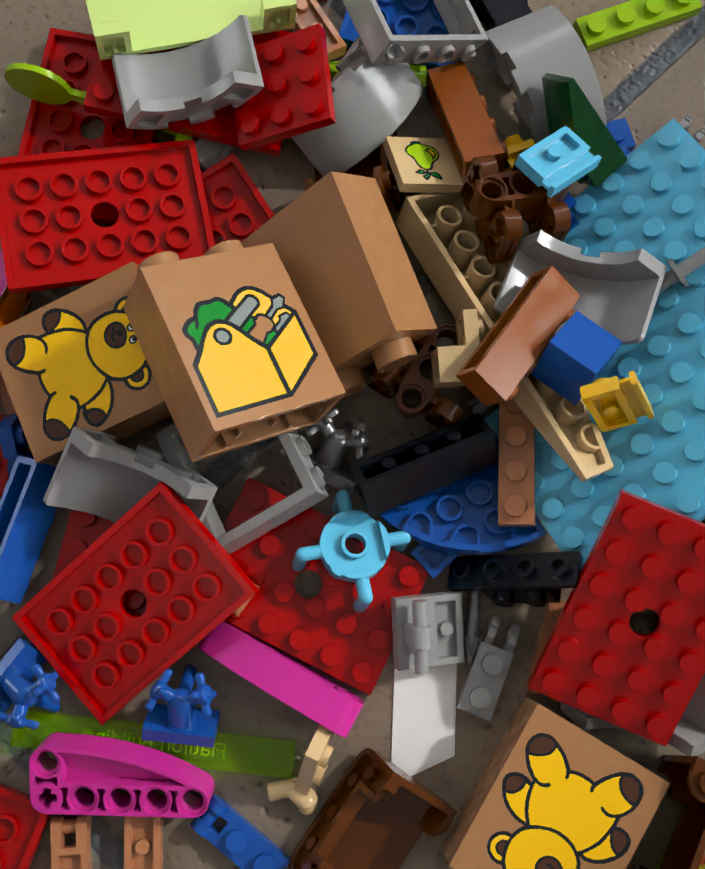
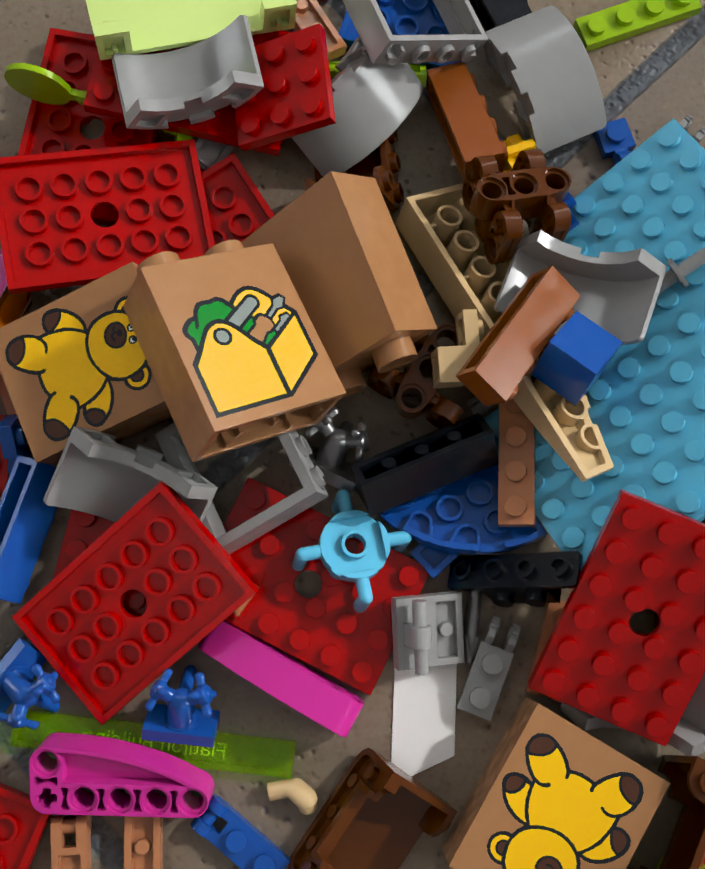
(315, 761): tan plate -> none
(423, 165): tan tile -> none
(557, 161): medium azure plate -> none
(570, 107): dark green slope -> none
(616, 401): yellow plate -> none

